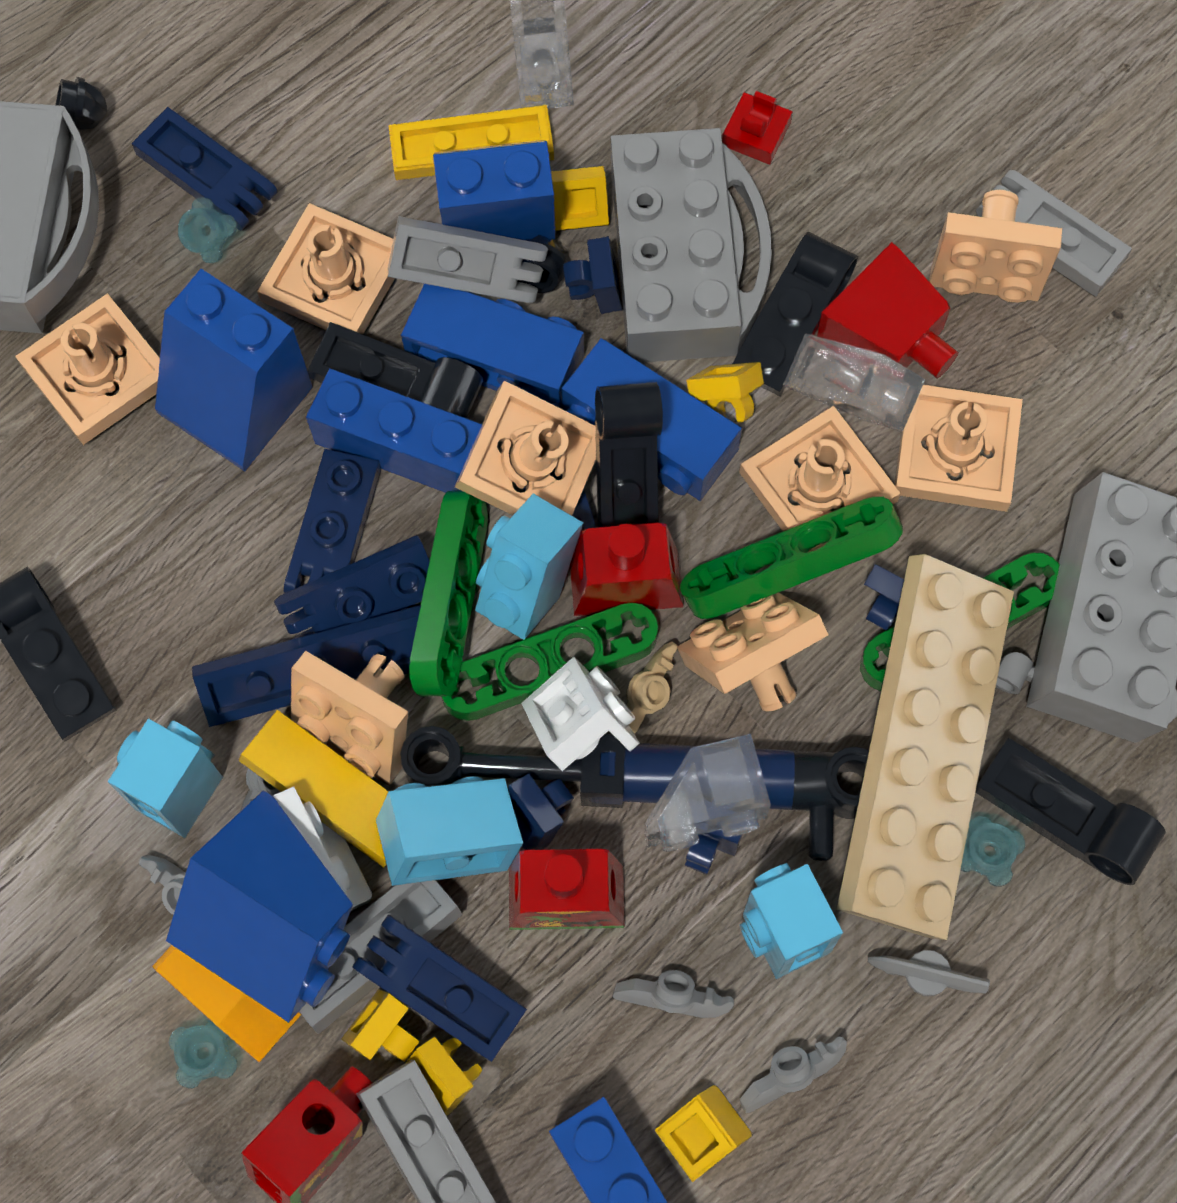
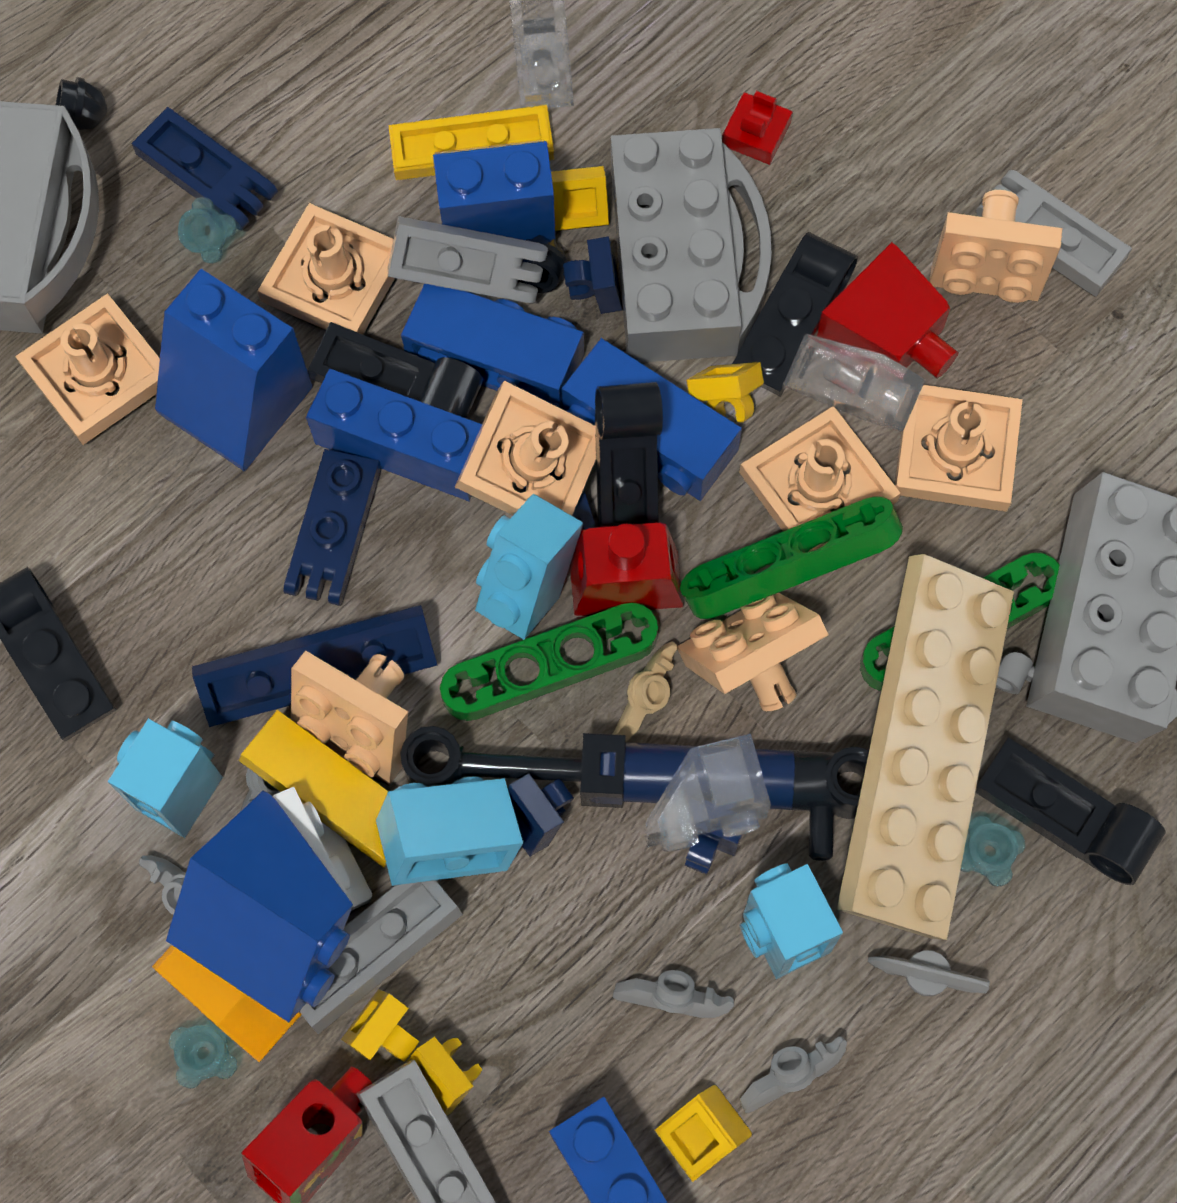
(358, 591): dark blue hinge -> none
(442, 989): dark blue hinge -> none
(448, 595): green beam -> none
(566, 890): red torso -> none
(576, 711): white bracket -> none
(887, 604): dark blue tile -> none

